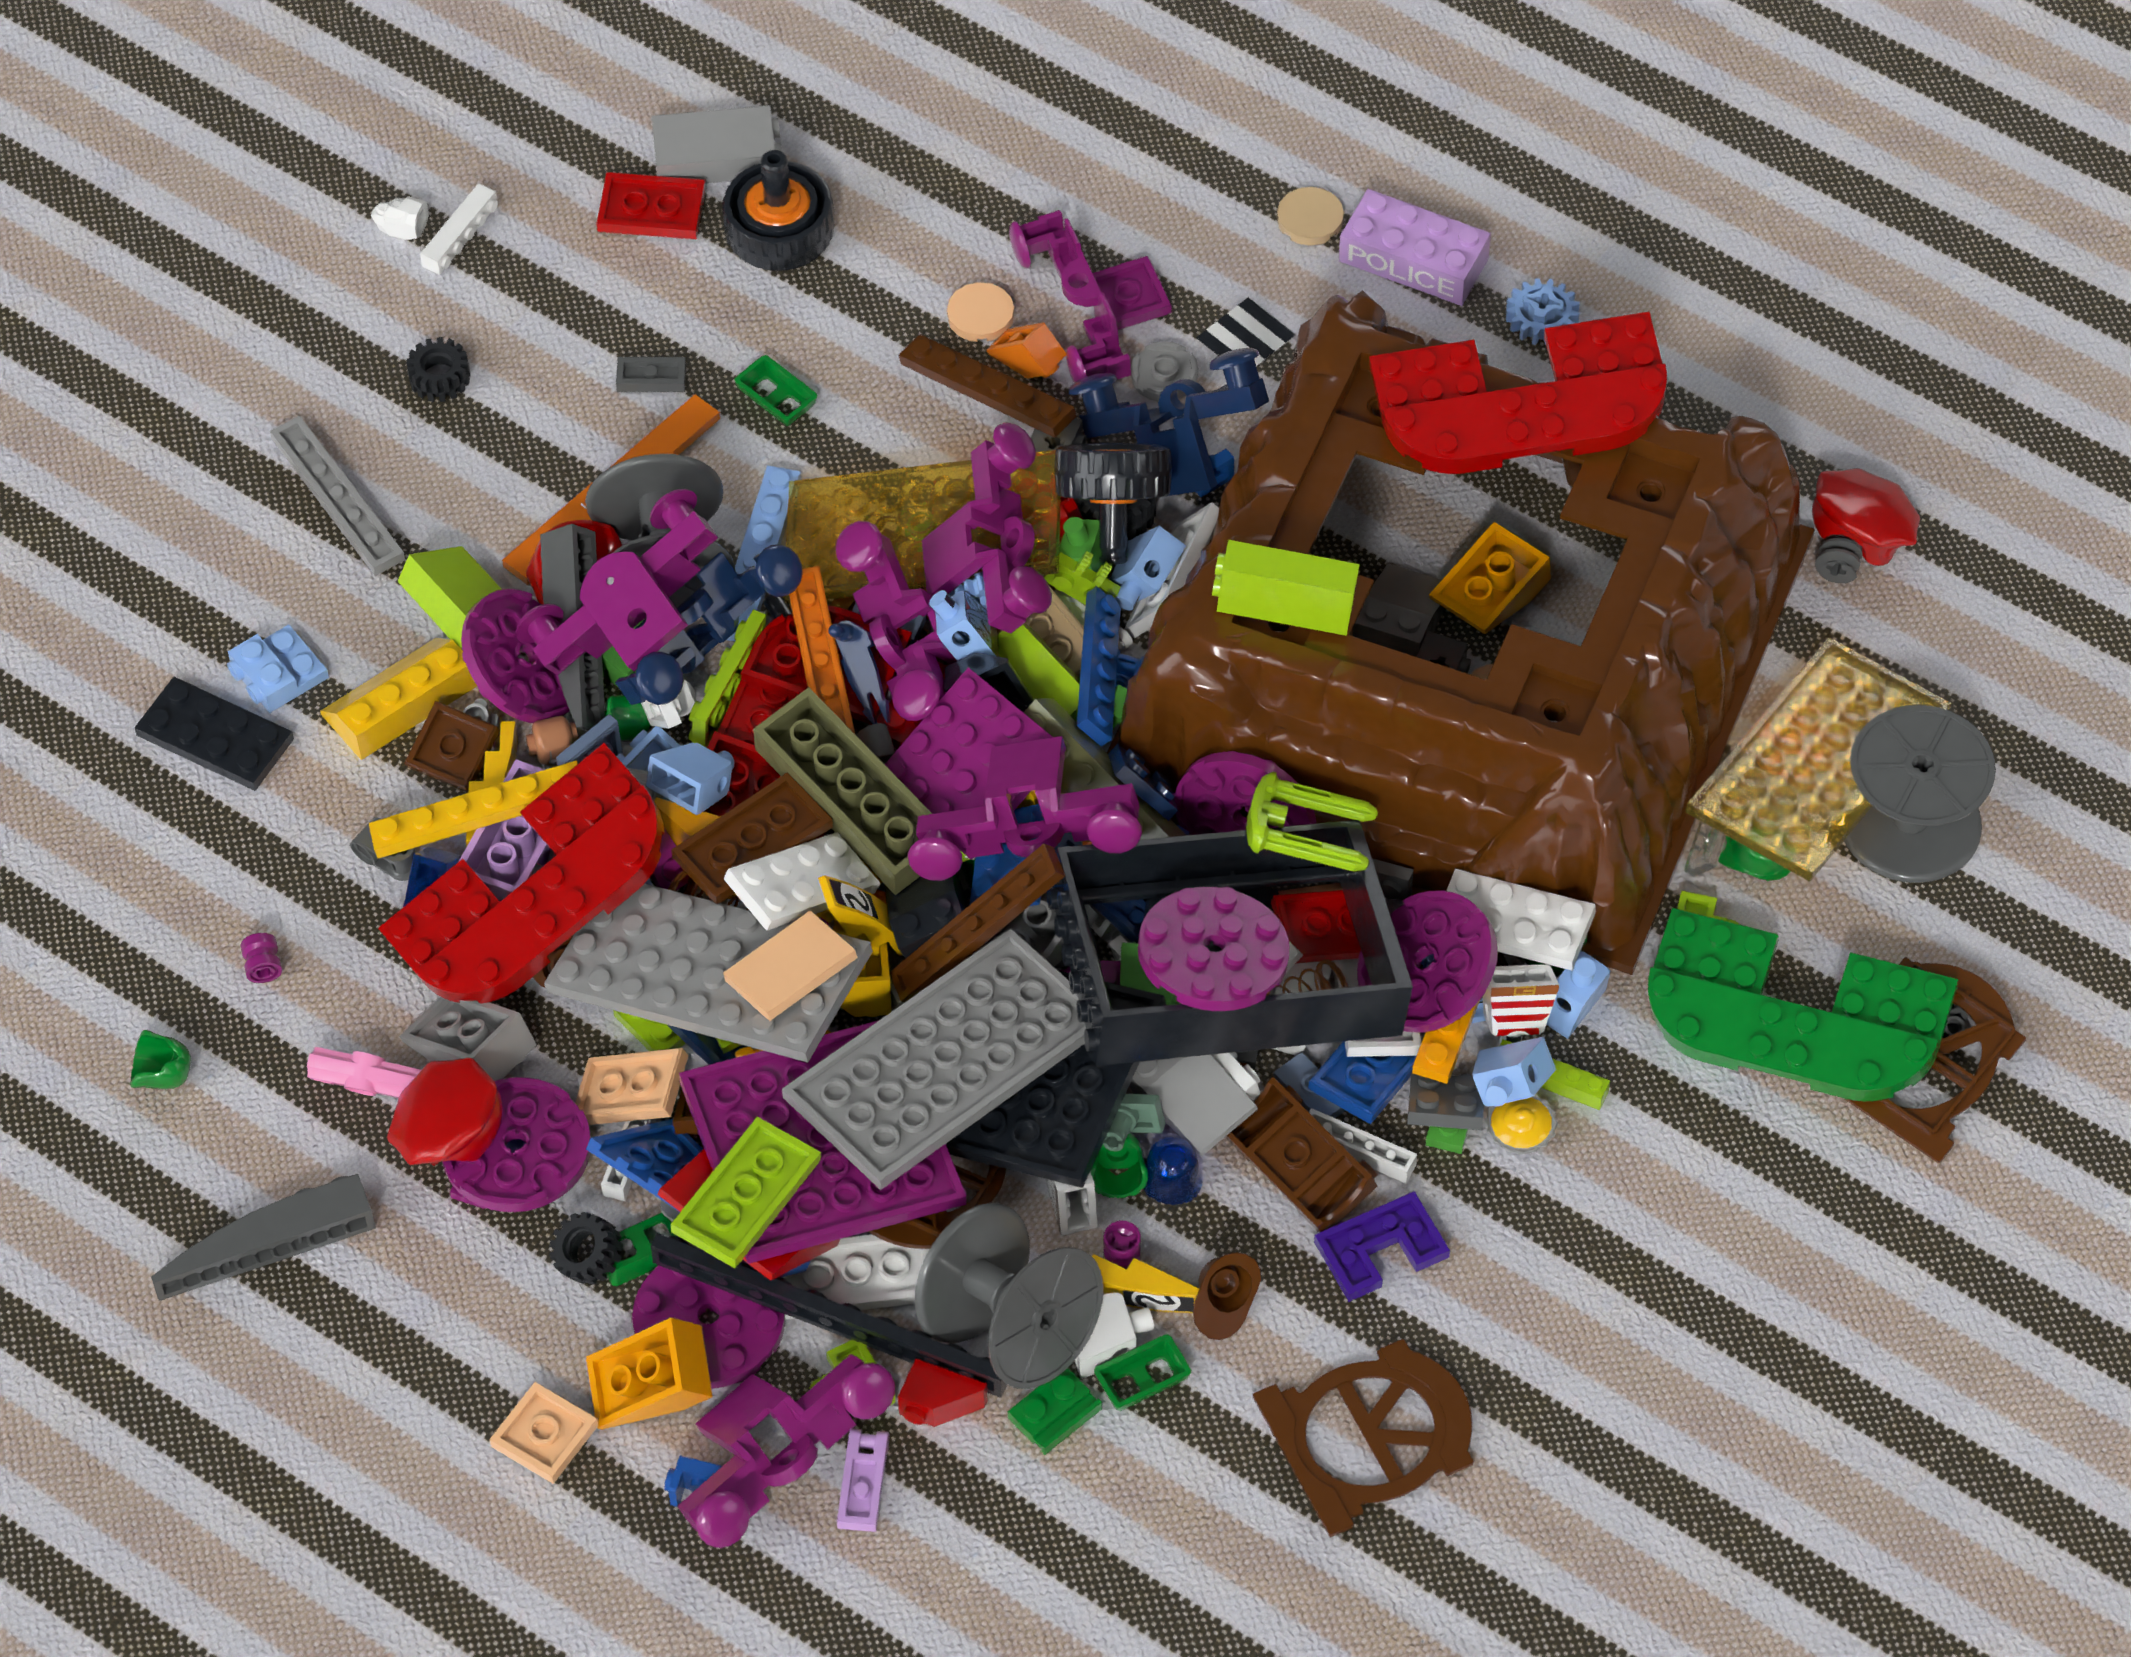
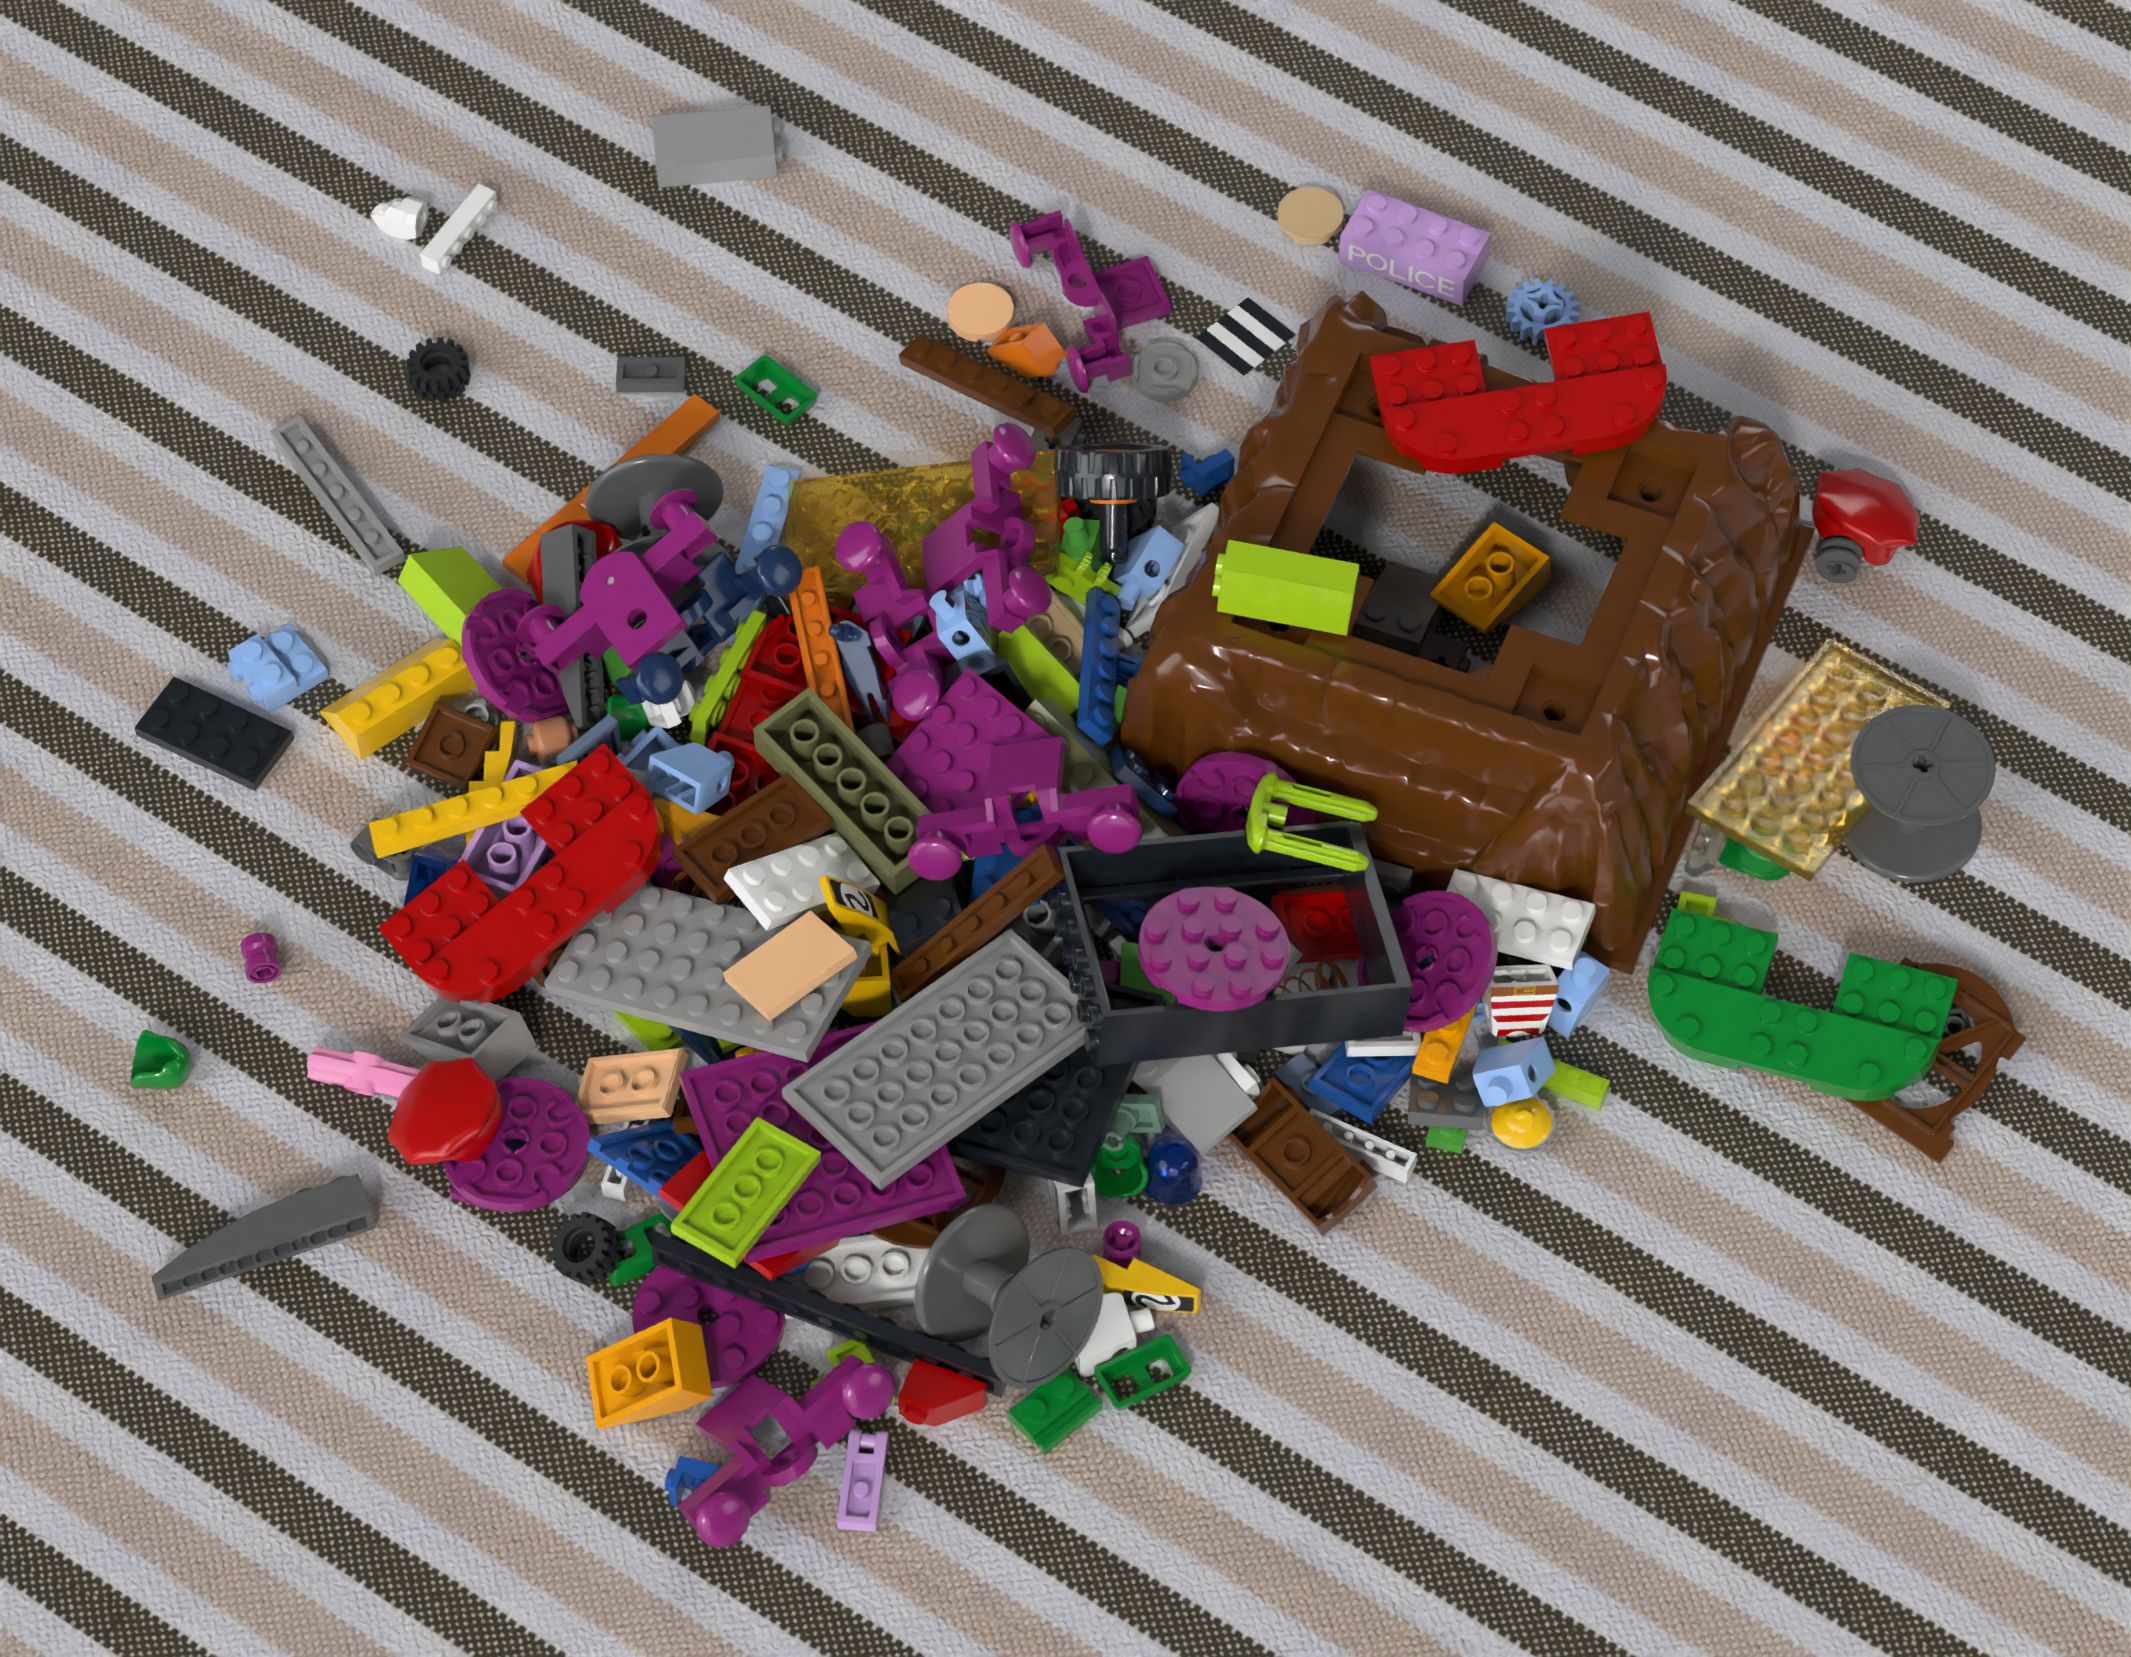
(544, 1432): light nougat plate -> none
(651, 205): red plate -> none
(778, 214): black wheel -> none
(1189, 454): dark blue piece -> none
(1225, 1294): reddish brown piece -> none
(1351, 1242): dark purple plate -> none
(1448, 1444): reddish brown window -> none

